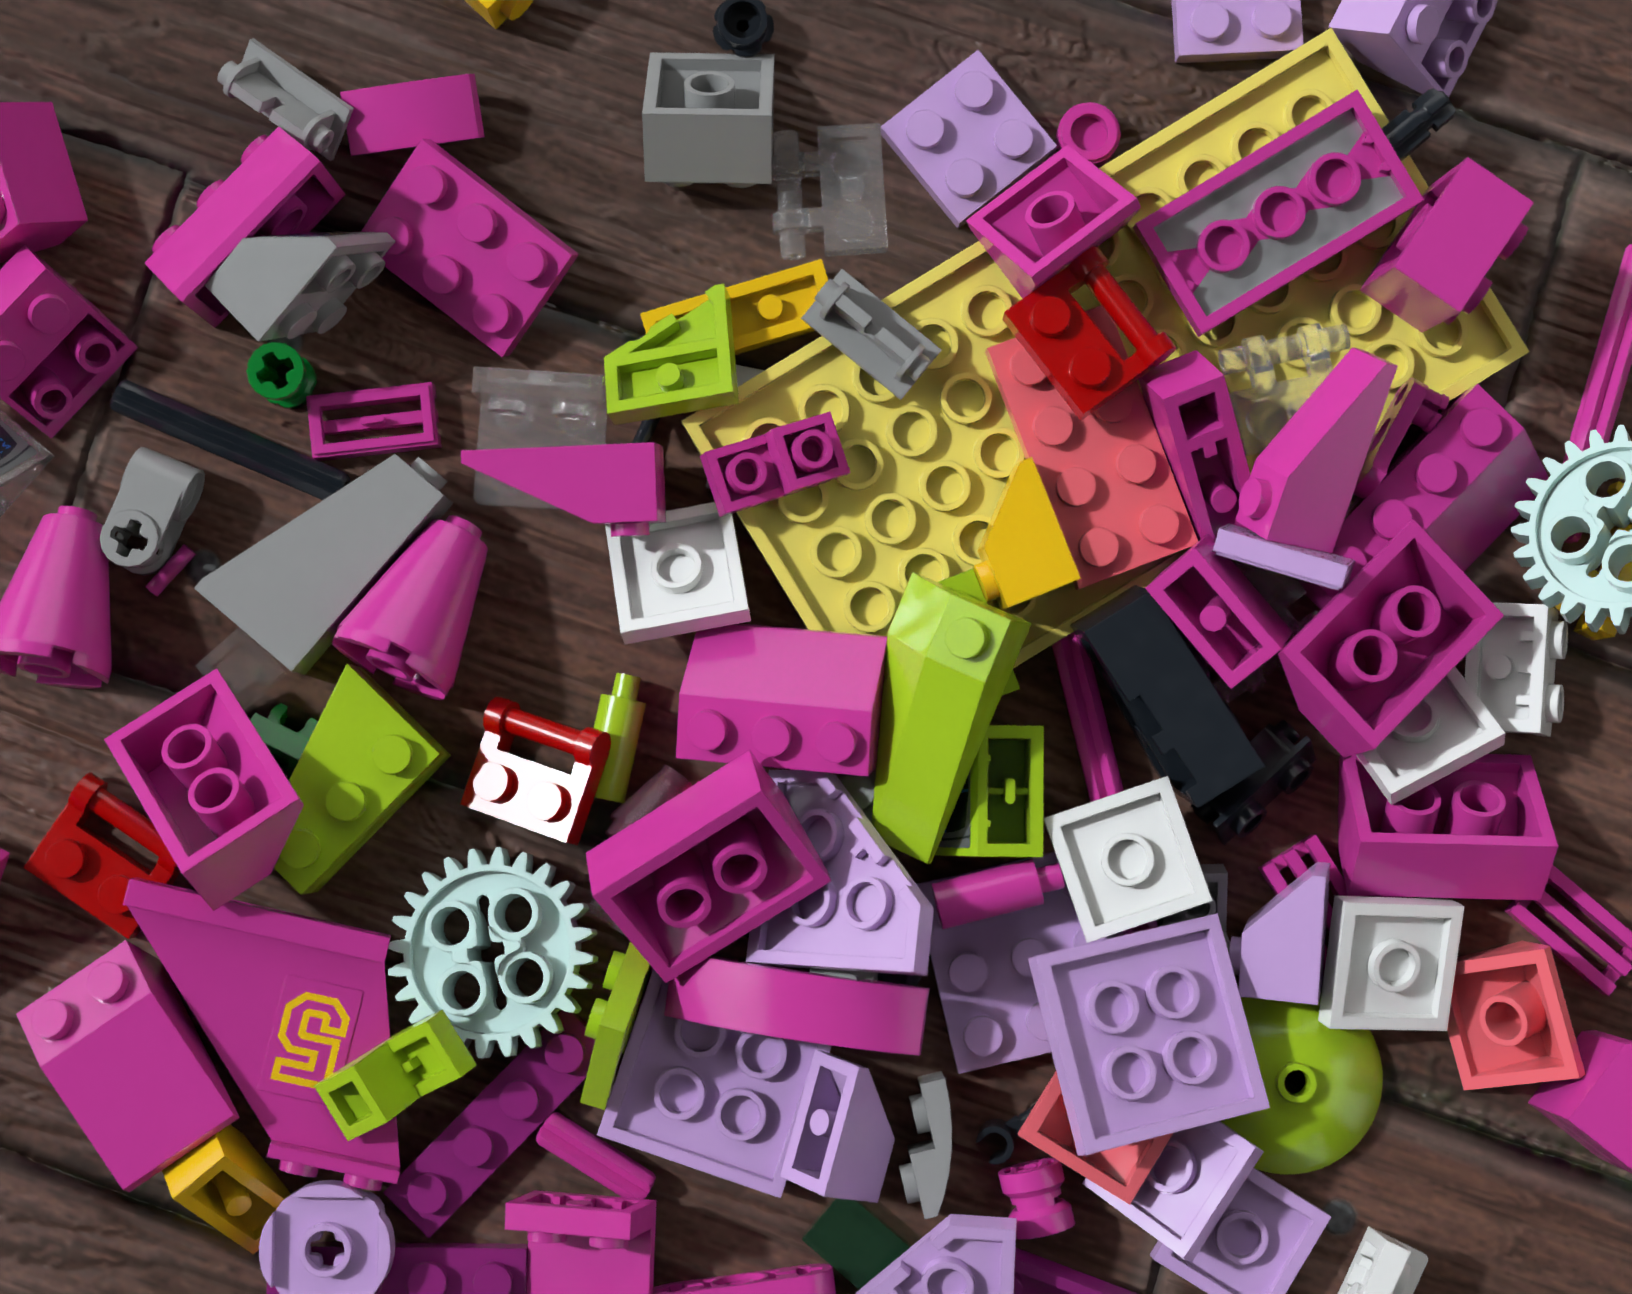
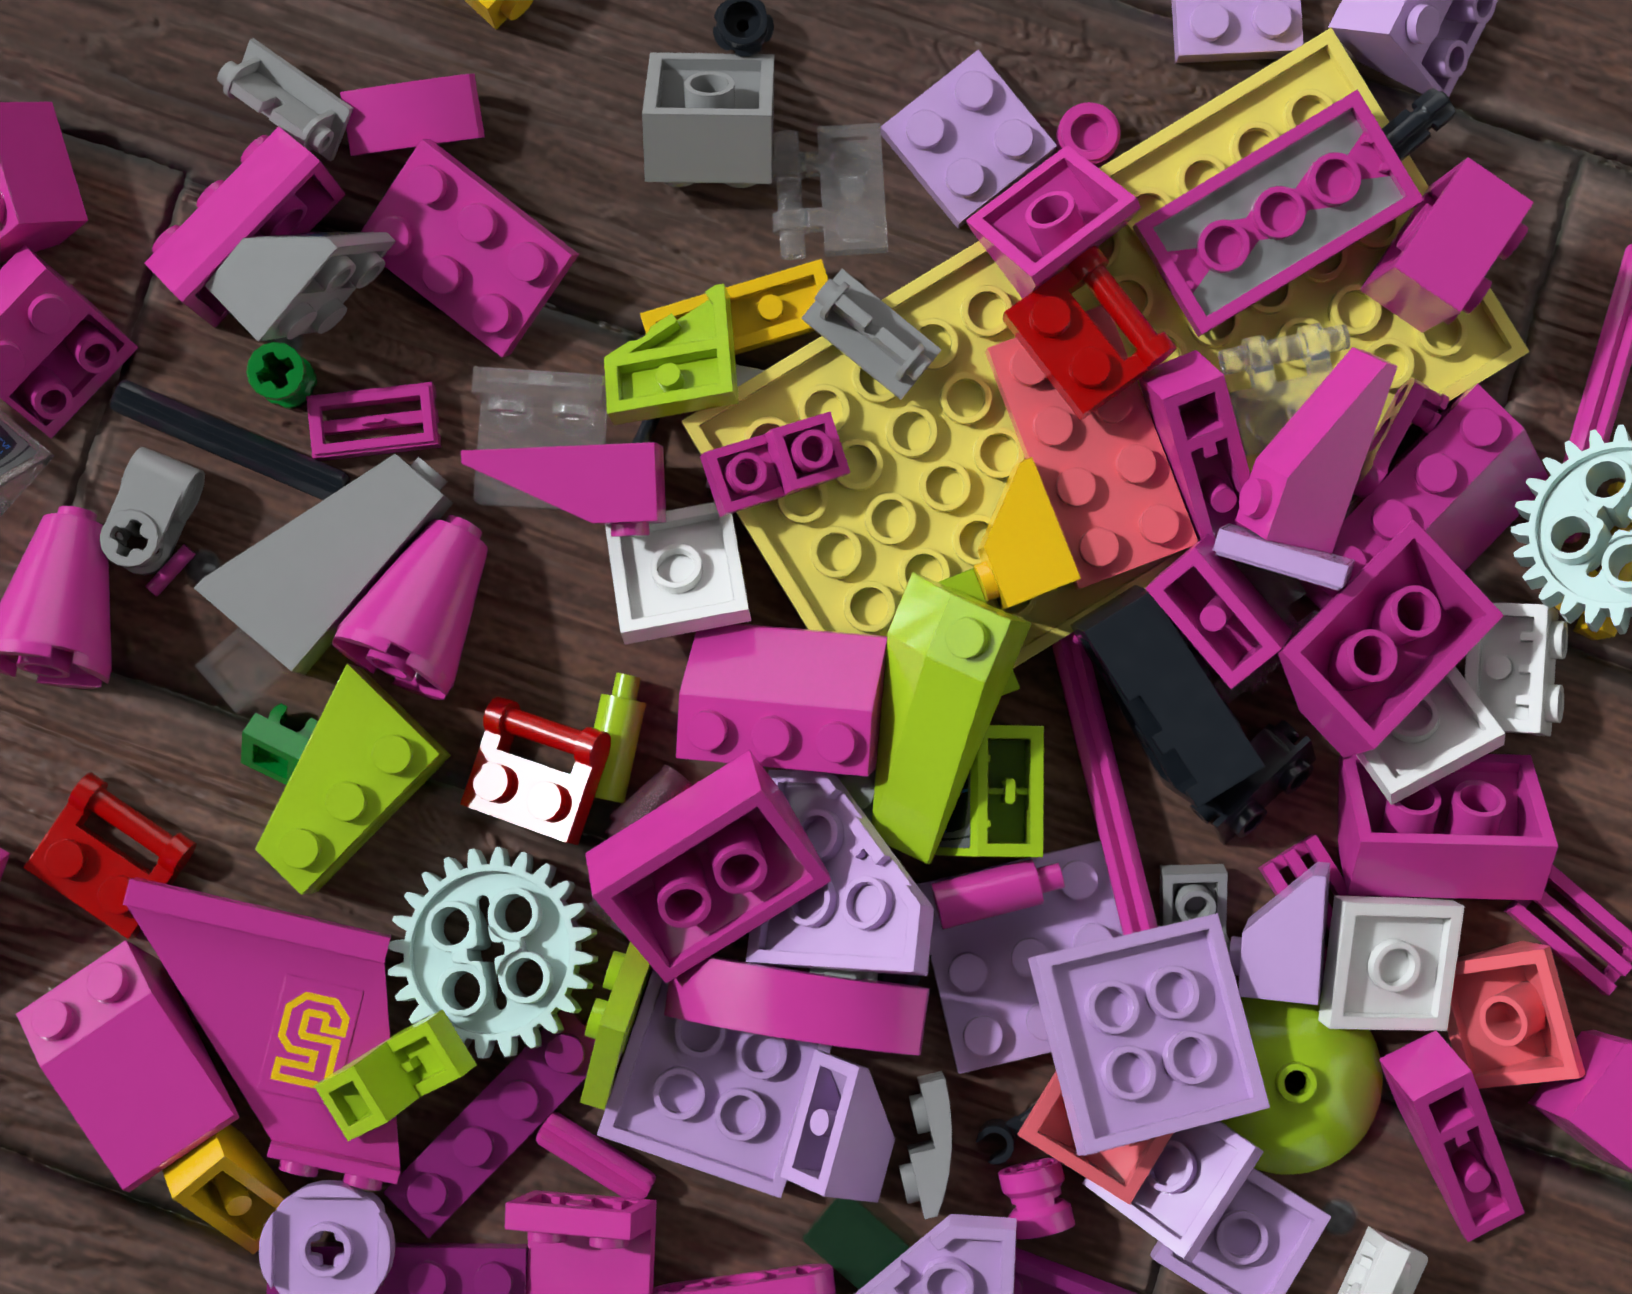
(209, 788): dark pink slope -> none
(1127, 859): white plate -> none
(1453, 1133): none -> dark pink slope

